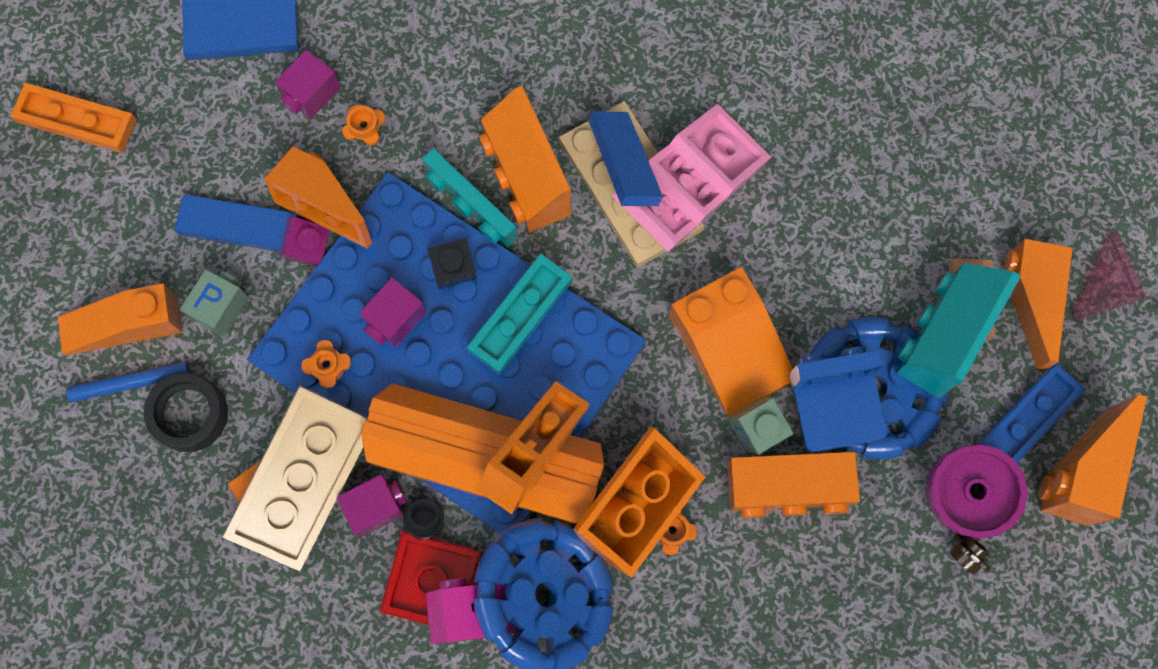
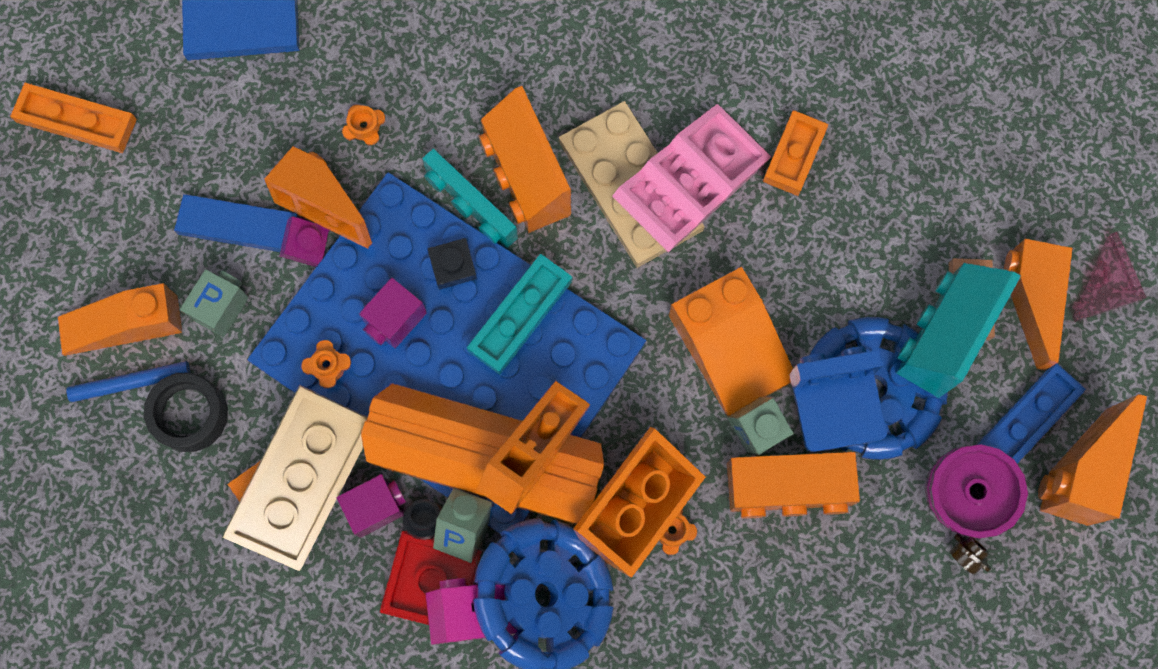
(307, 85): magenta brick -> none
(462, 525): none -> sand green brick
(625, 159): blue tile -> none
(795, 153): none -> orange plate

